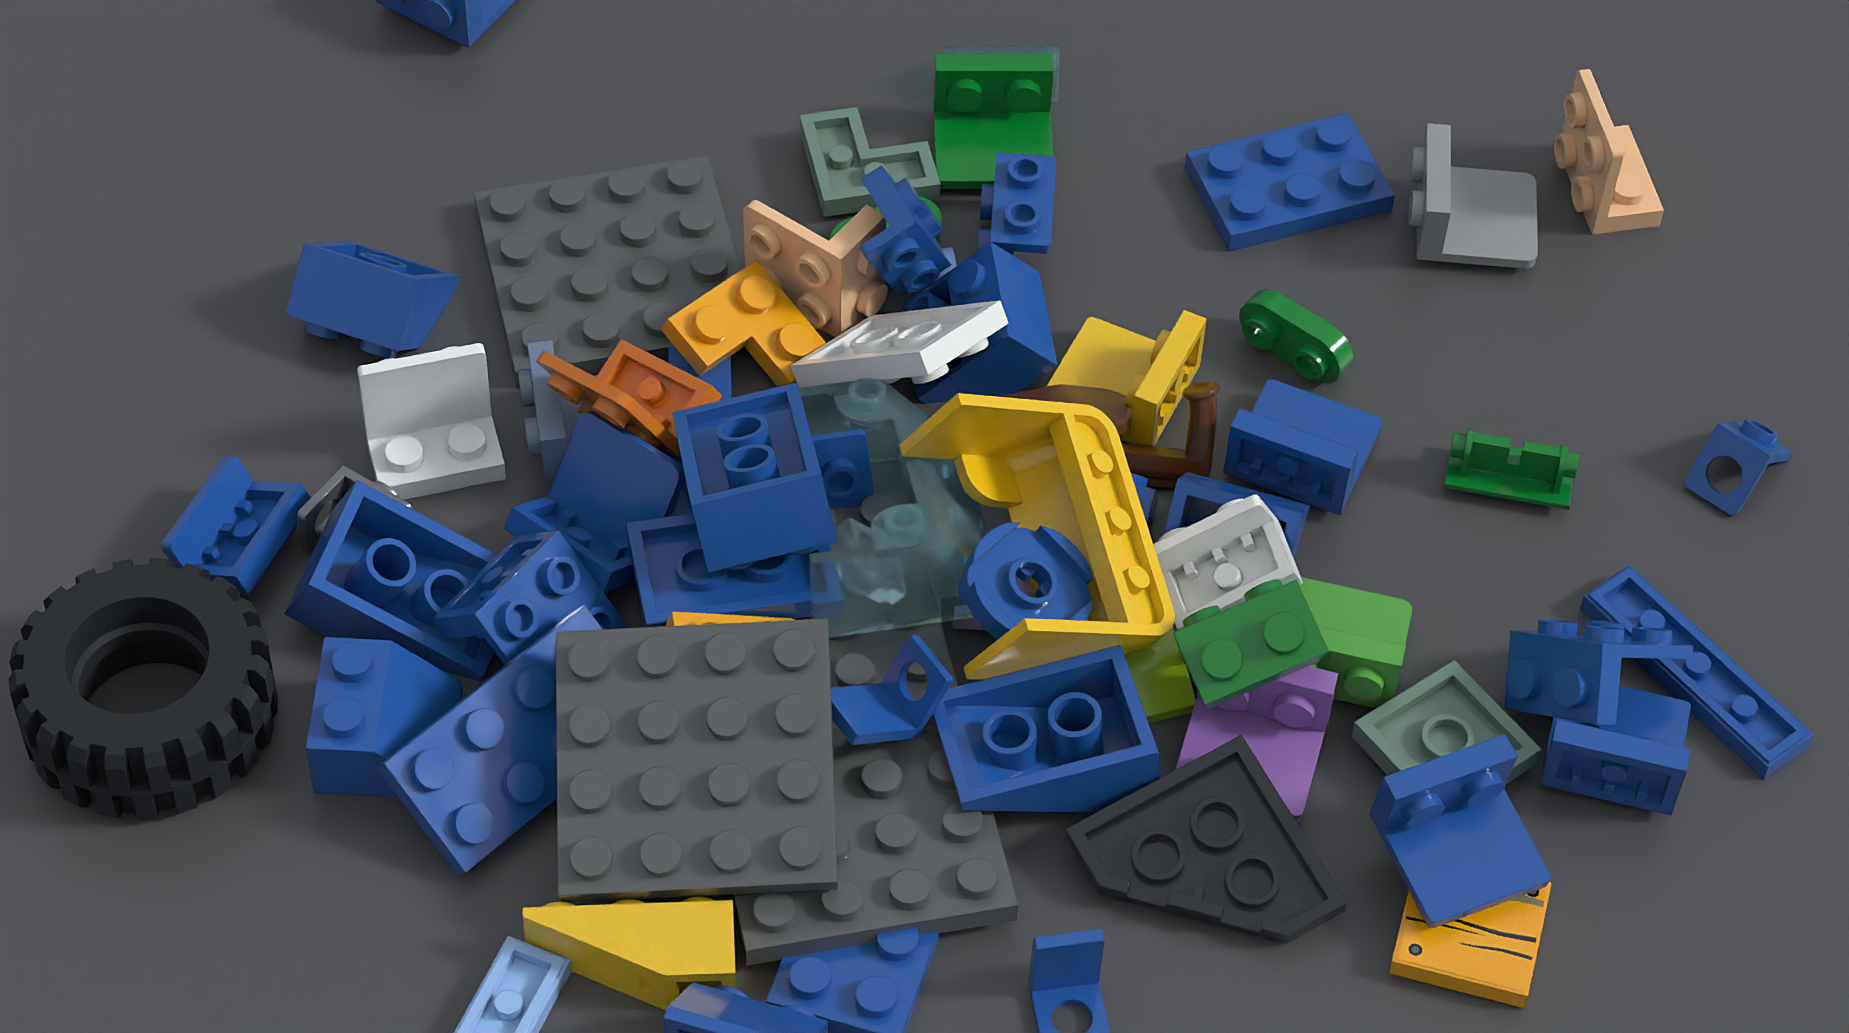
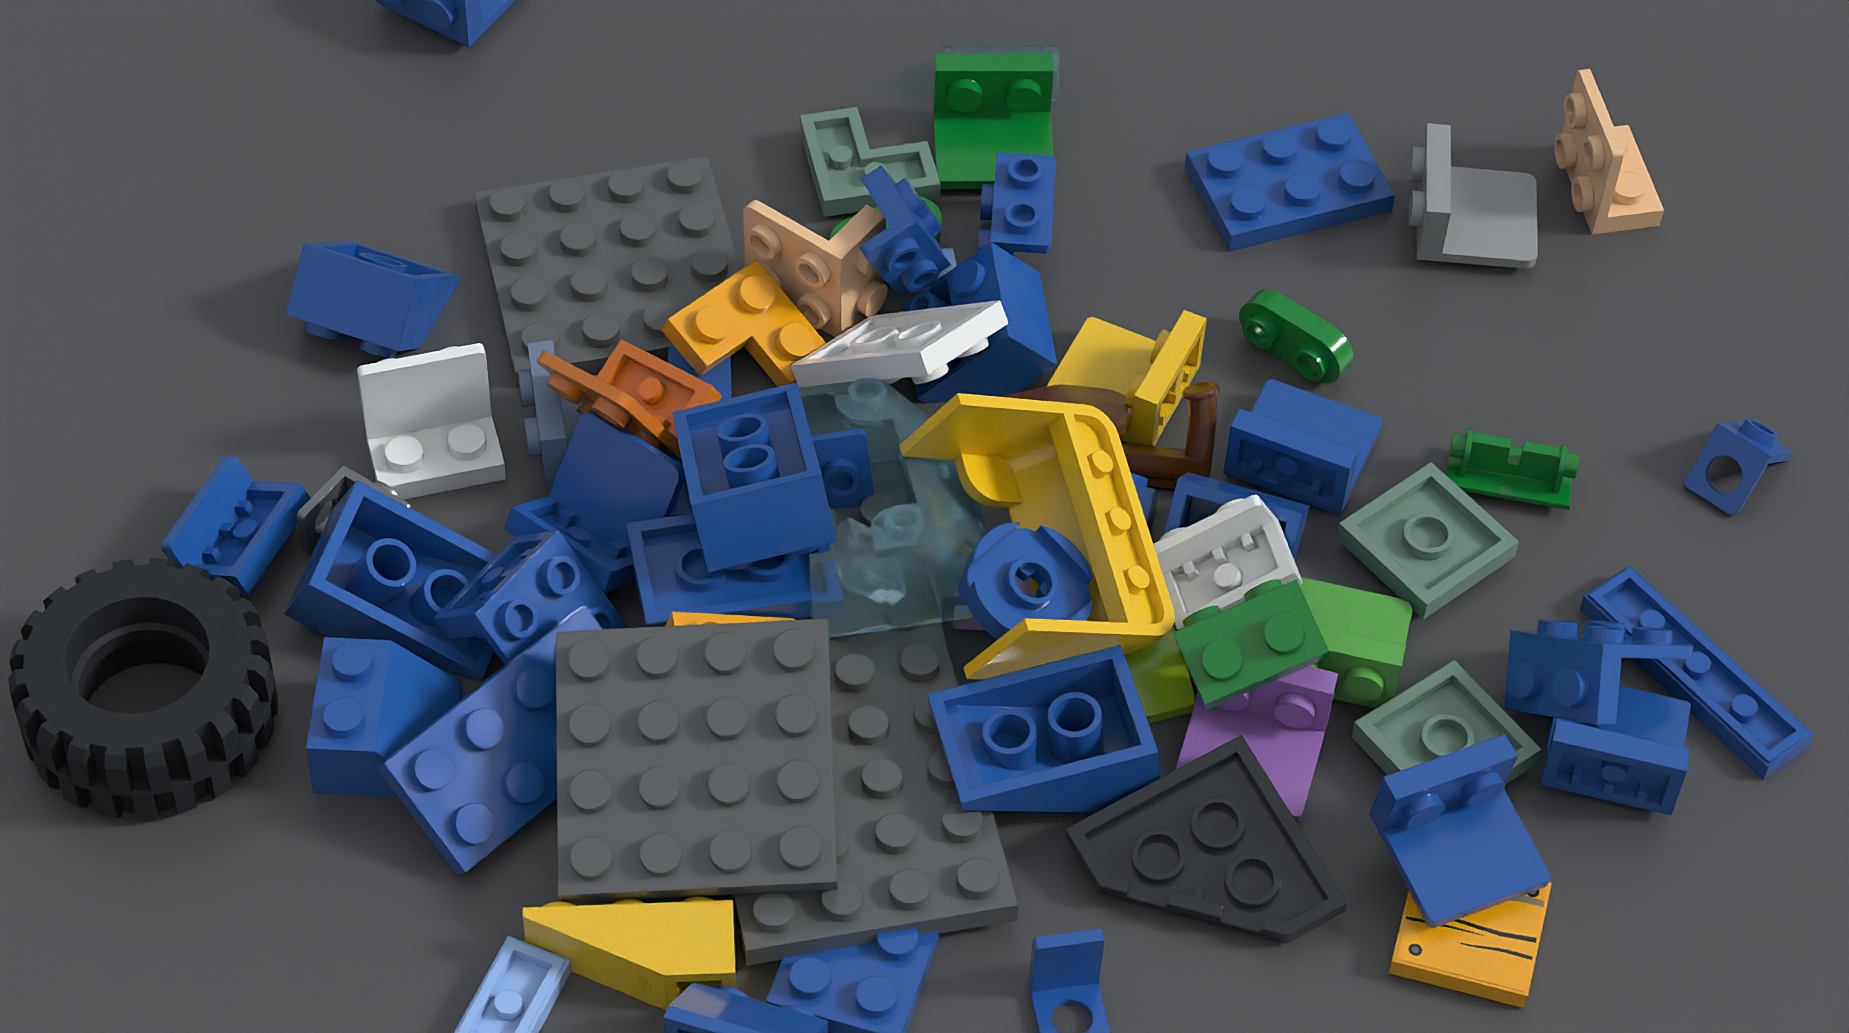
(887, 708): blue bracket -> none
(1427, 540): none -> sand green plate

